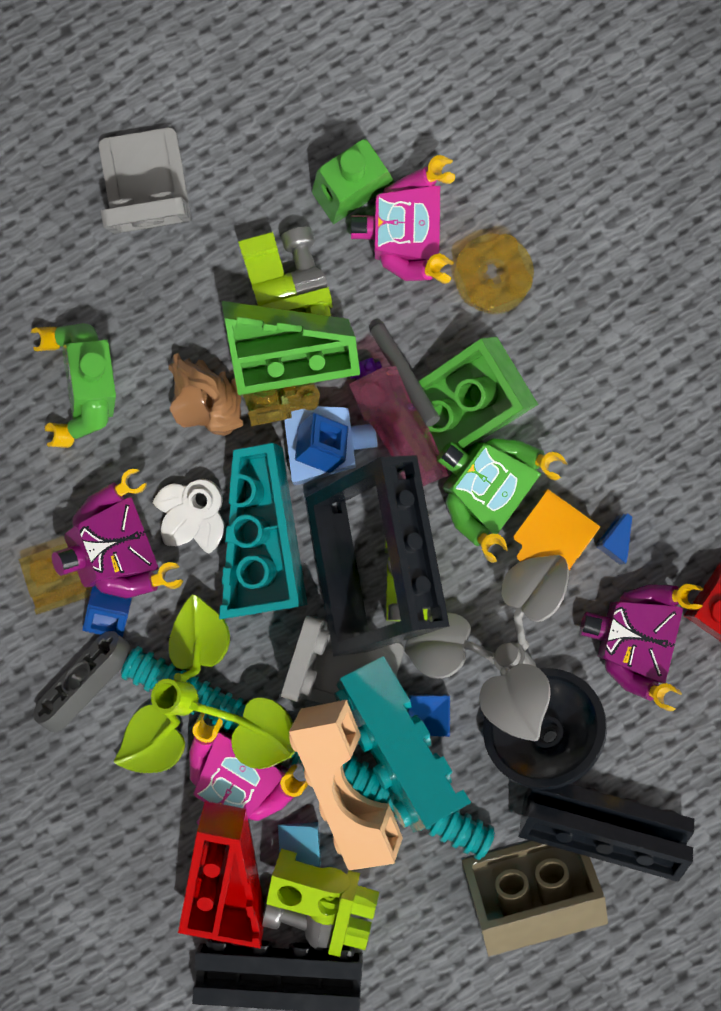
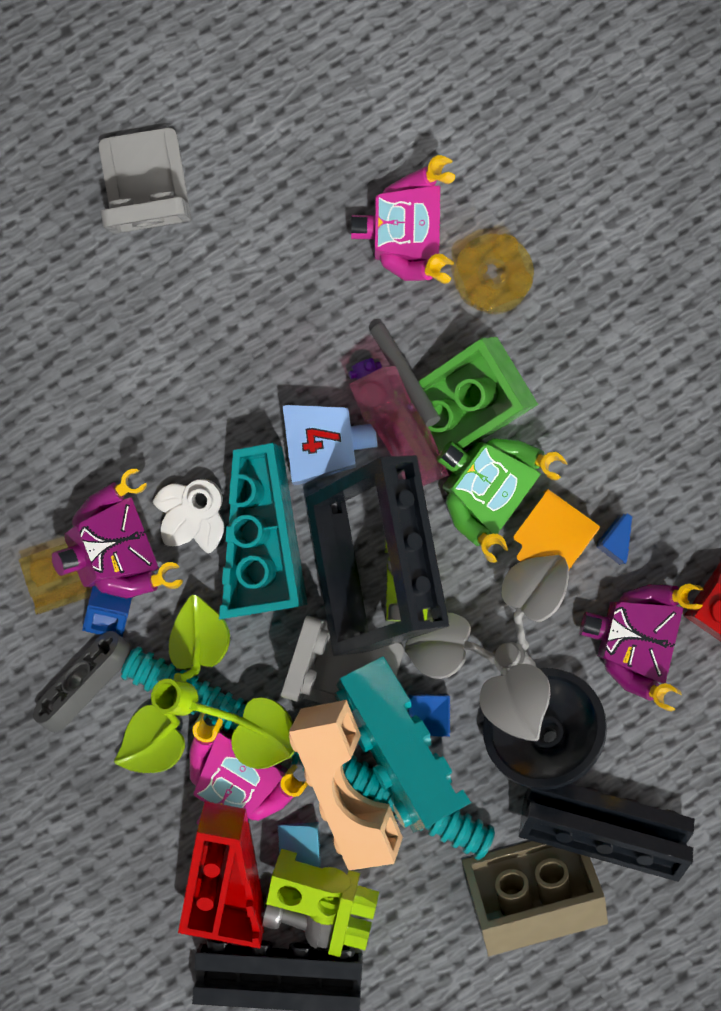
(88, 380): bright green torso -> none
(204, 397): medium nougat hair -> none
(278, 403): clear yellow plate -> none
(287, 347): bright green wedge -> none
(295, 291): lime hips -> none
(321, 443): blue slope -> none
(352, 179): bright green torso -> none

